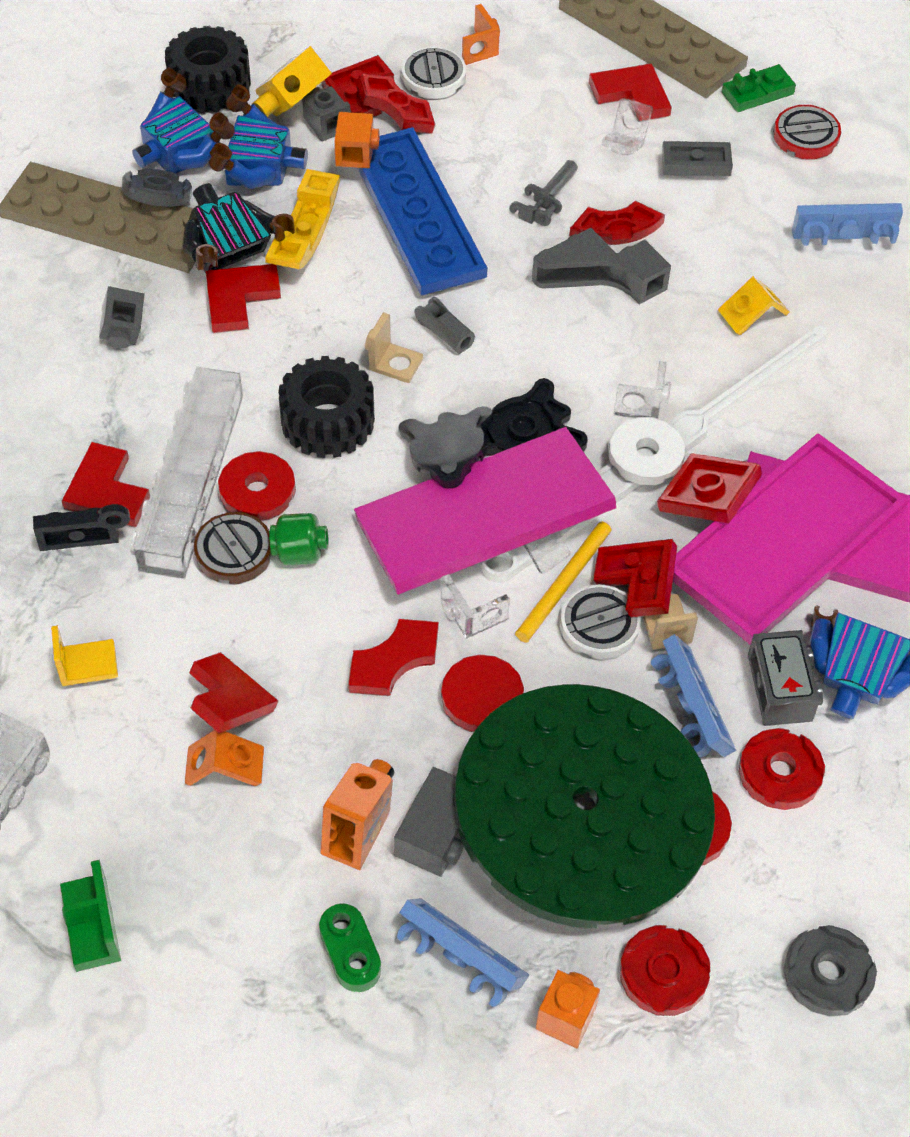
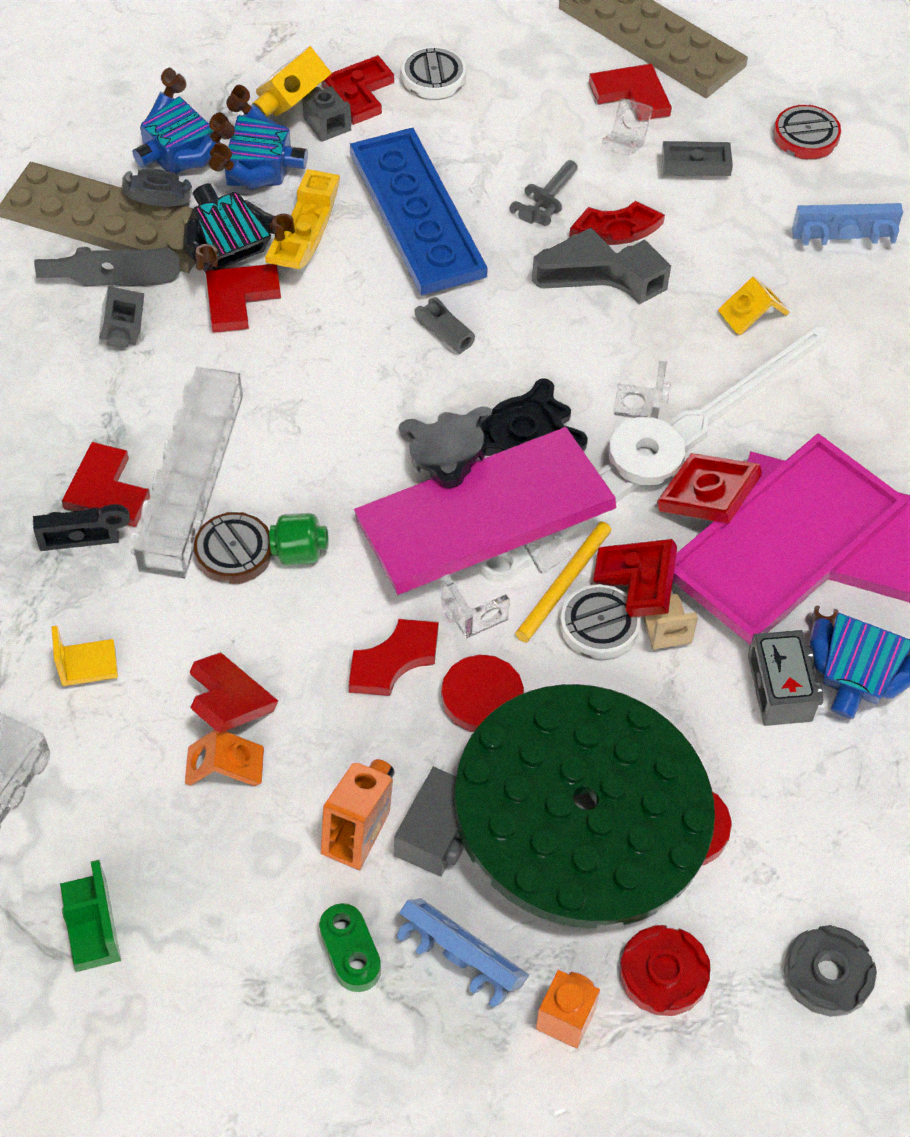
(130, 266): none -> dark grey piece
(210, 63): black tyre -> none
(253, 468): red tile -> none
(326, 429): black tyre -> none
(355, 140): orange brick -> none
(382, 351): tan bracket -> none
(406, 110): red tile -> none
(487, 31): orange bracket -> none
(694, 698): medium blue plate -> none
(758, 88): green plate -> none
(775, 789): red tile -> none

